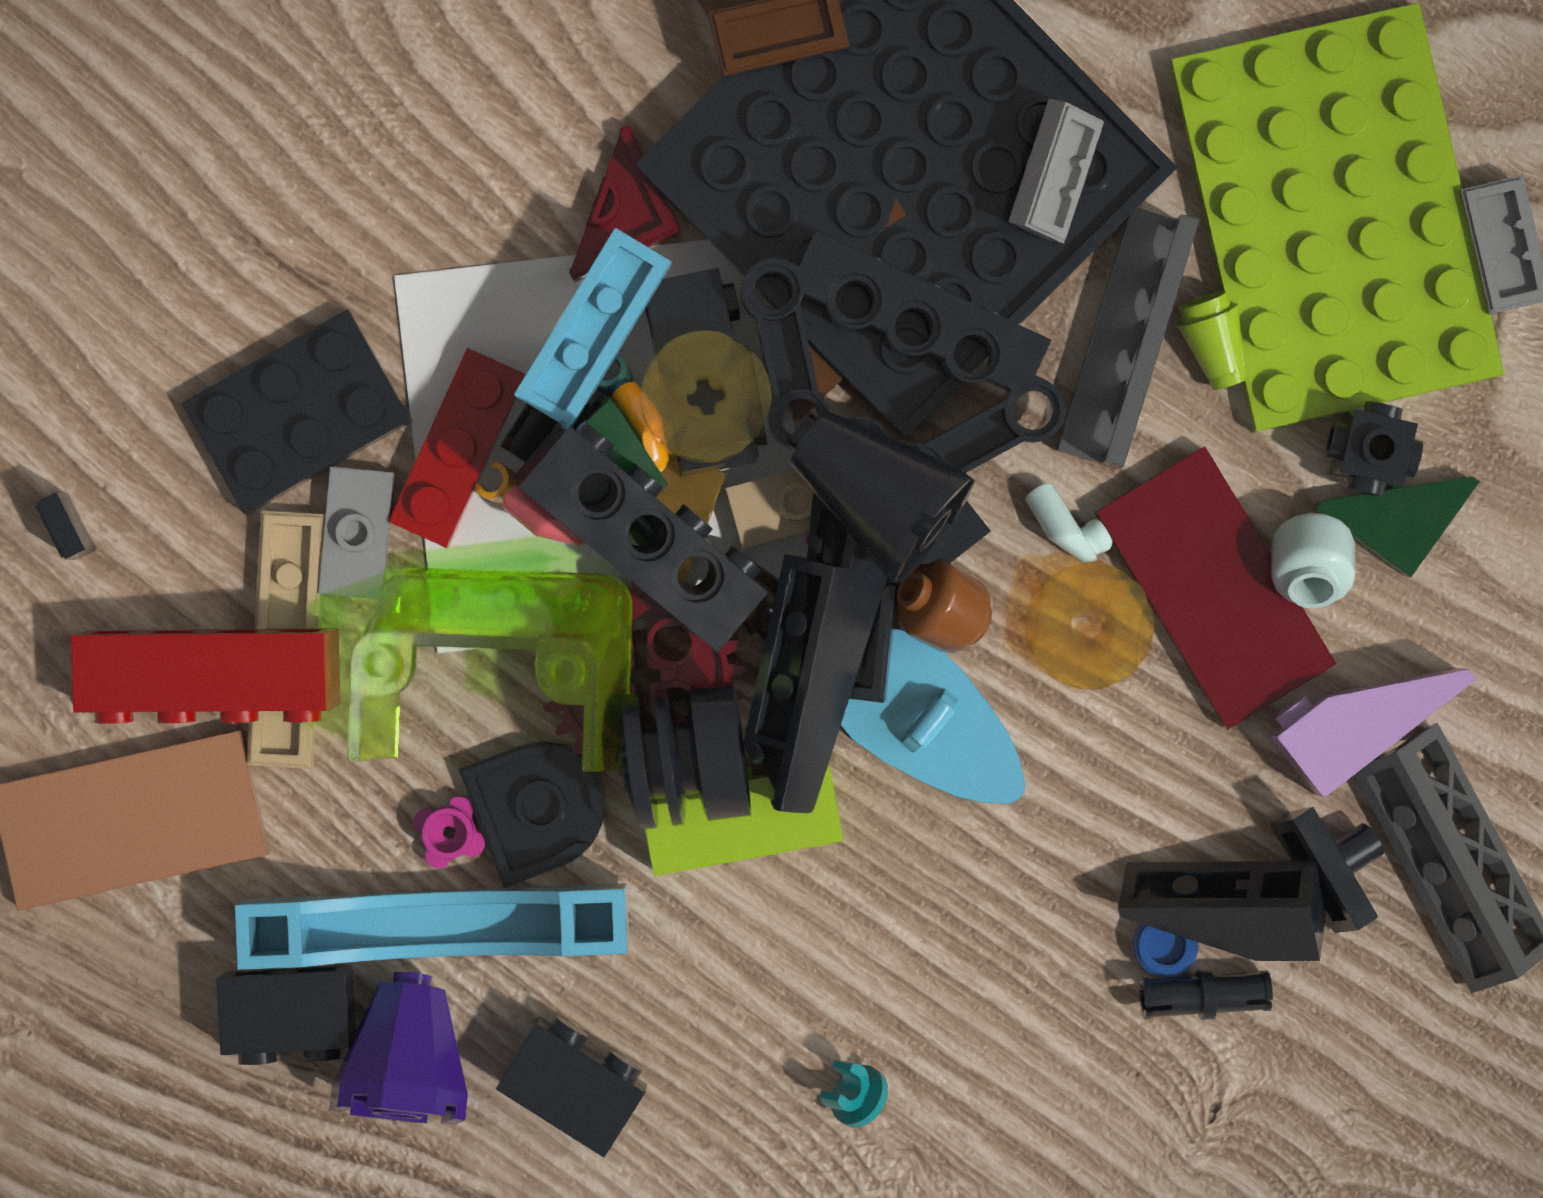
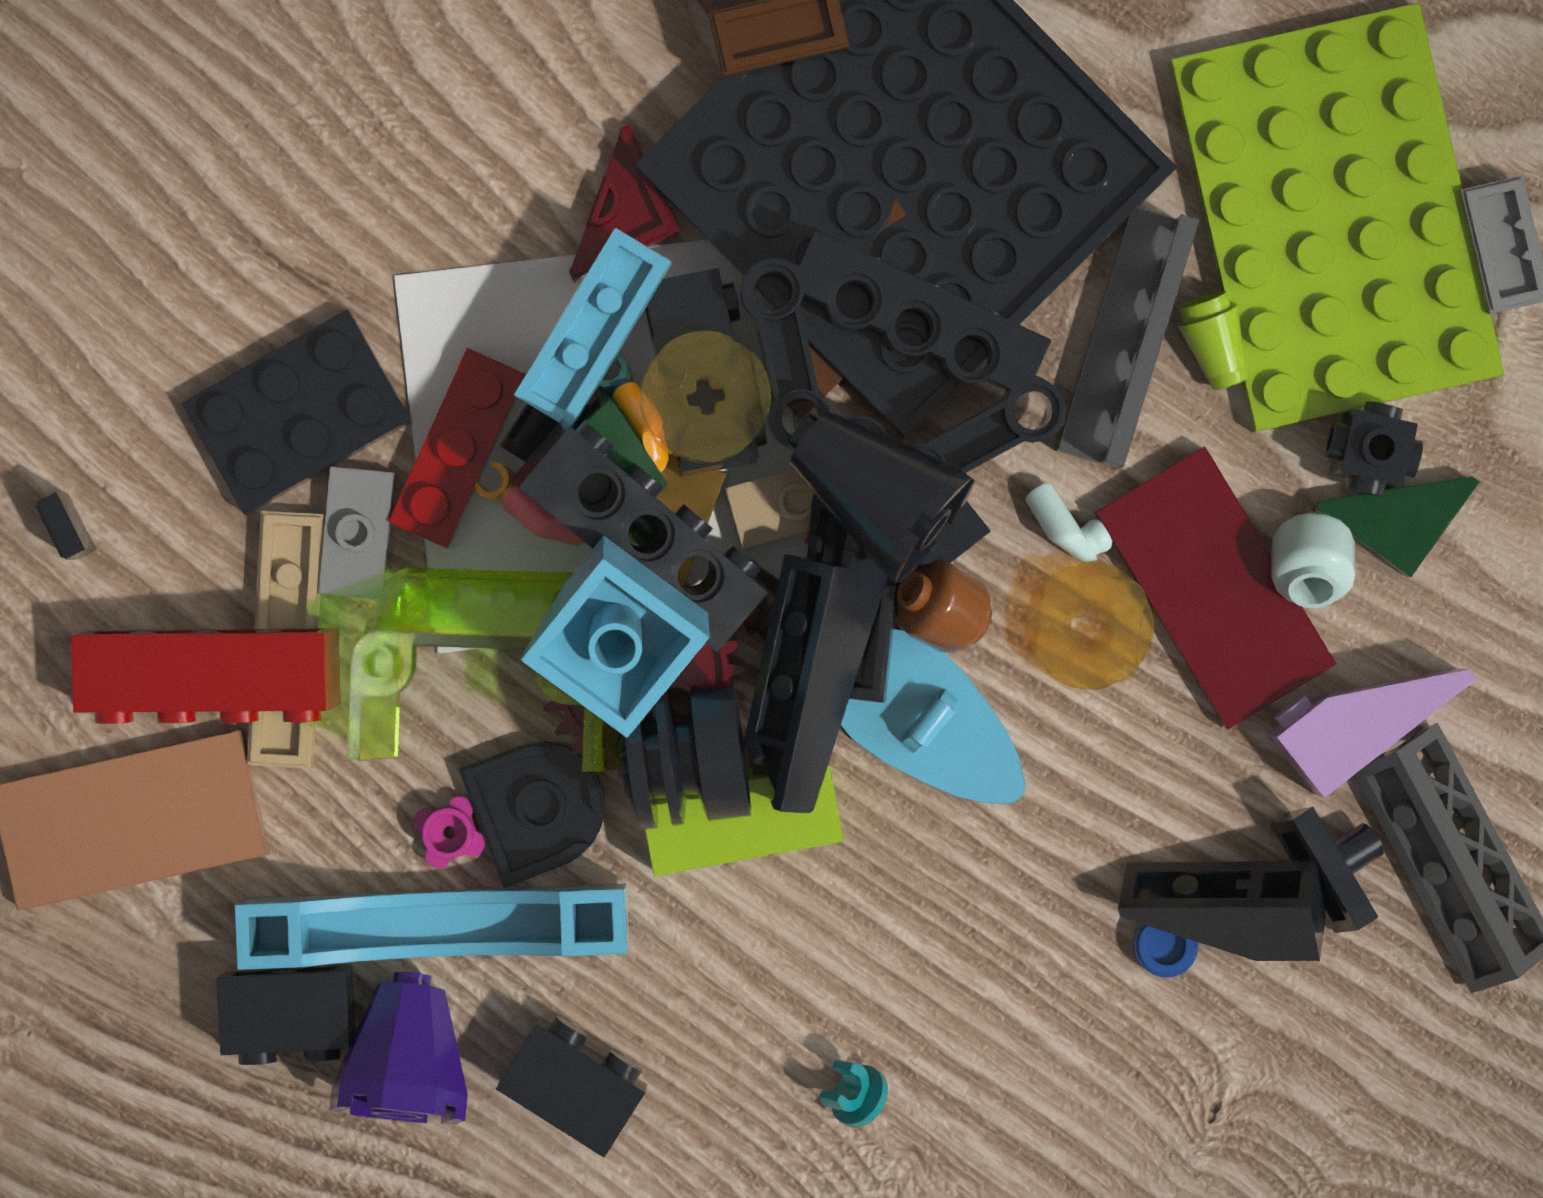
(616, 637): none -> medium azure slope
(1056, 171): light grey plate -> none
(1205, 994): black pin -> none

